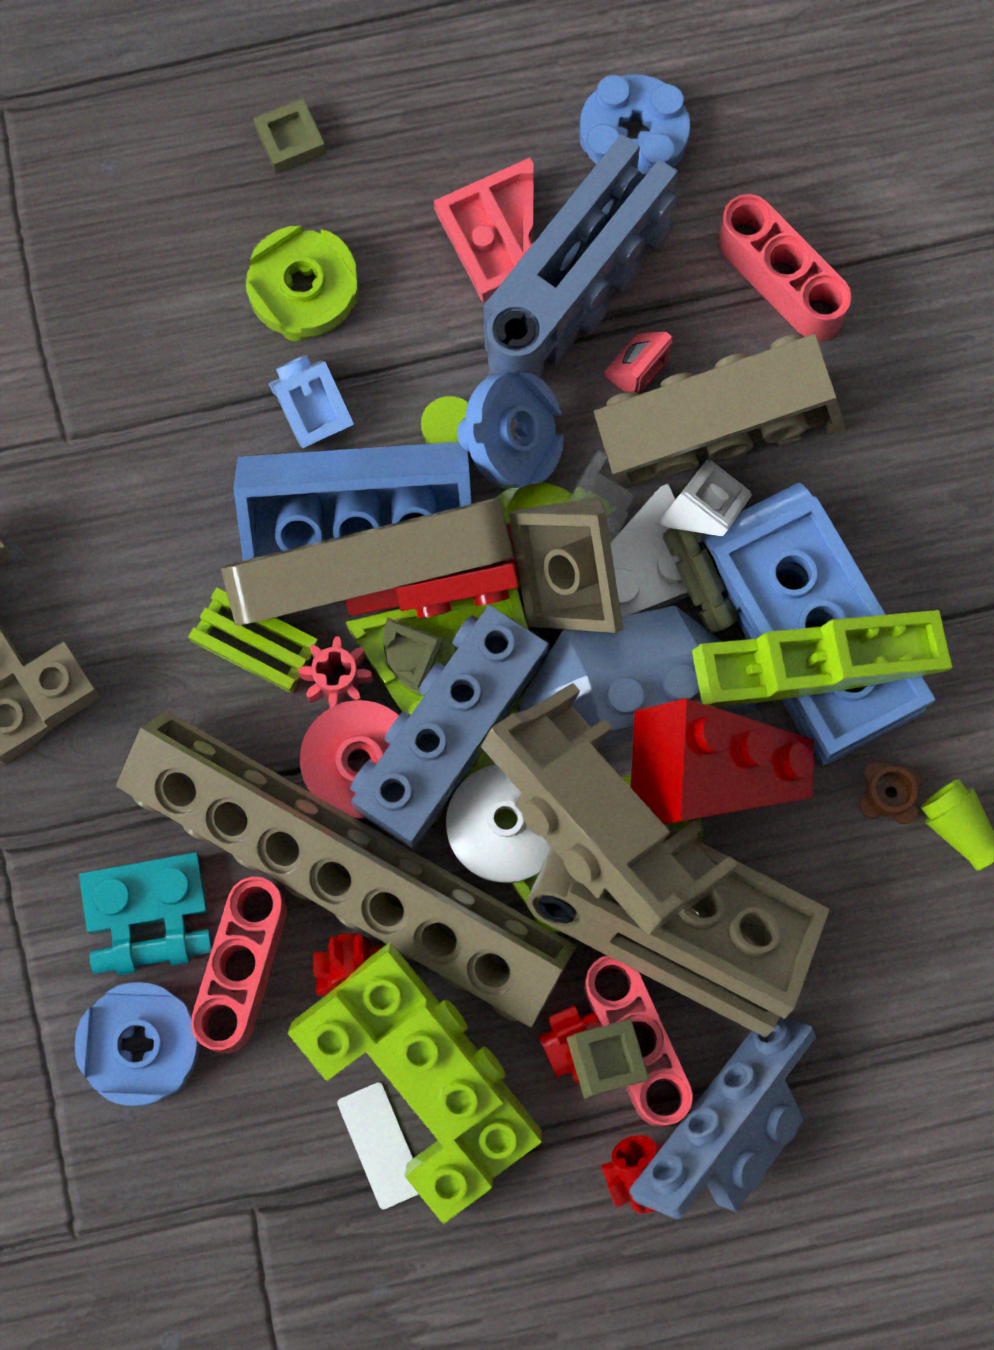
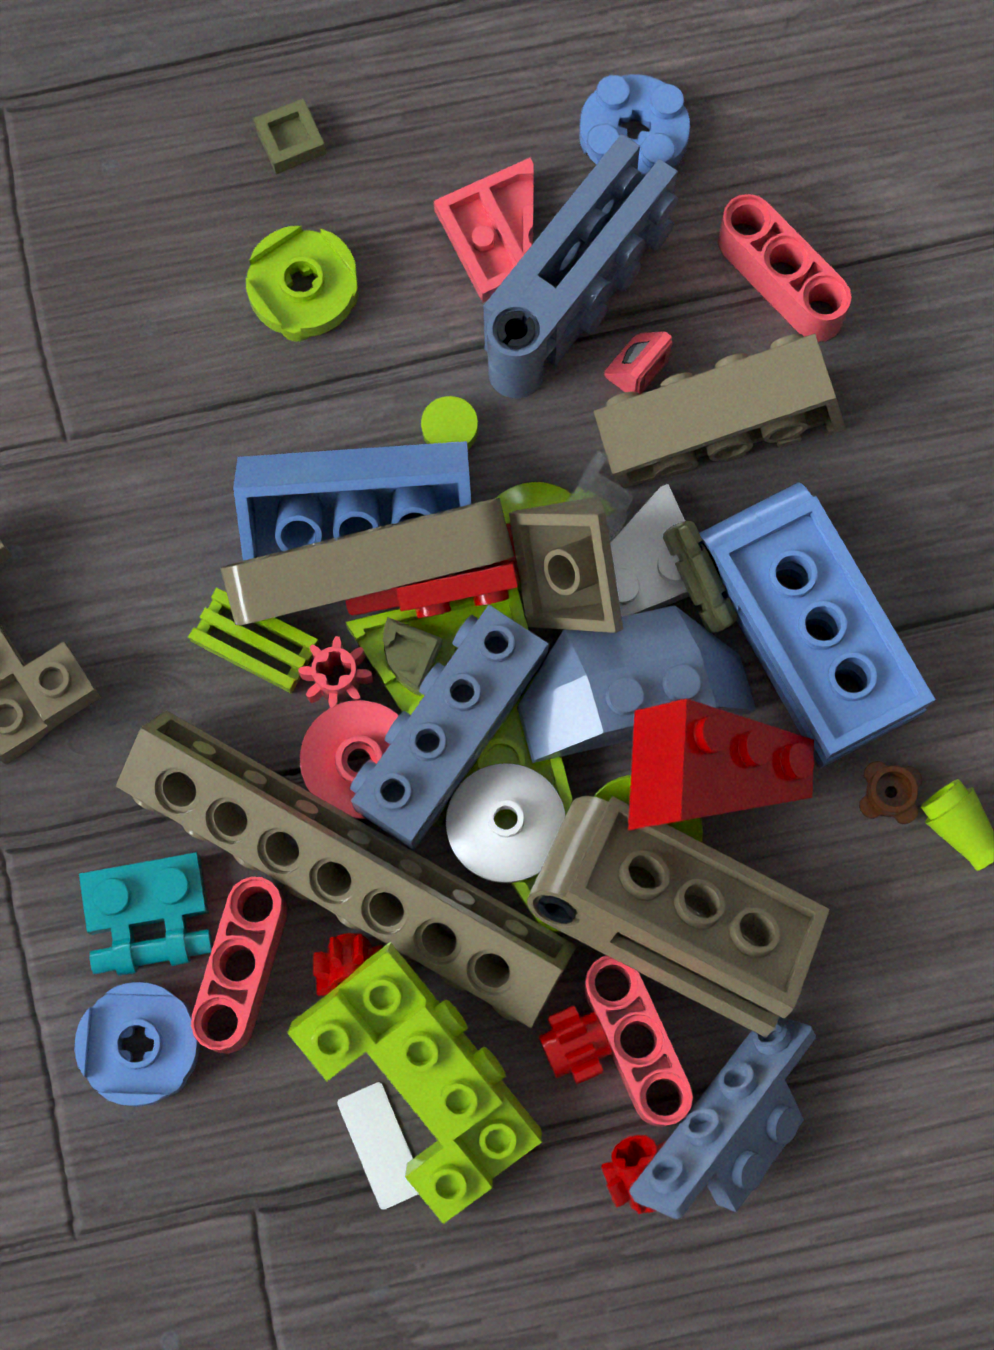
(310, 400): light blue bracket -> none
(489, 436): medium blue plate -> none
(596, 818): dark tan bracket -> none
(607, 1058): olive tile -> none
(707, 502): white slope -> none
(822, 658): lime slope -> none

